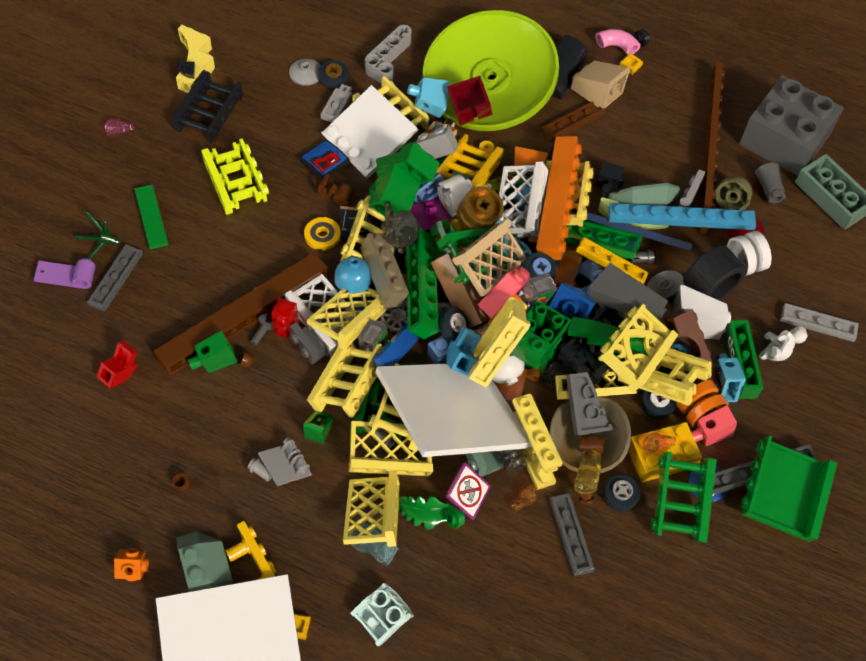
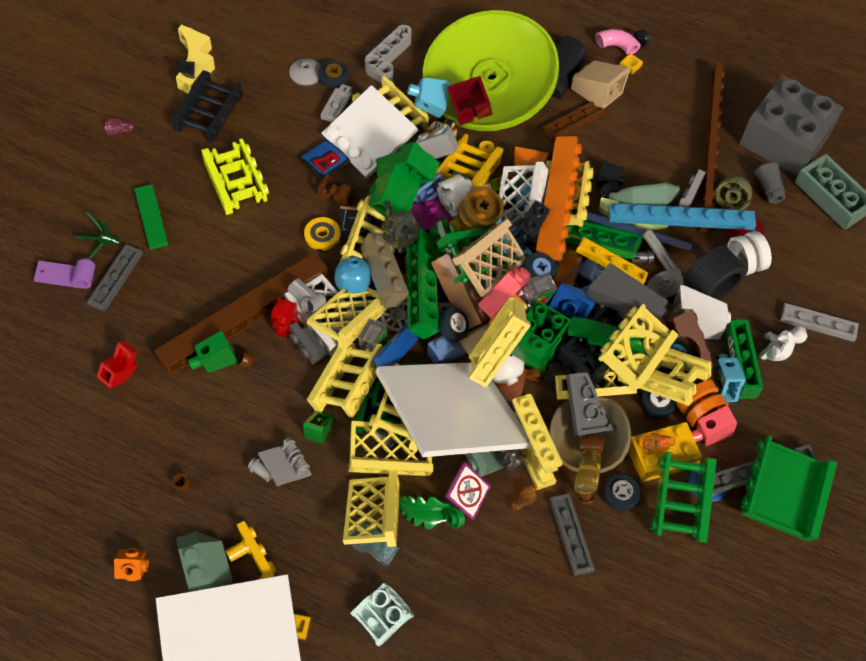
(262, 330): dark grey bar -> none
(310, 301): none -> light grey piece
(460, 352): dark azure brick -> none
(531, 223): none -> black bracket
(659, 251): none -> light grey axle

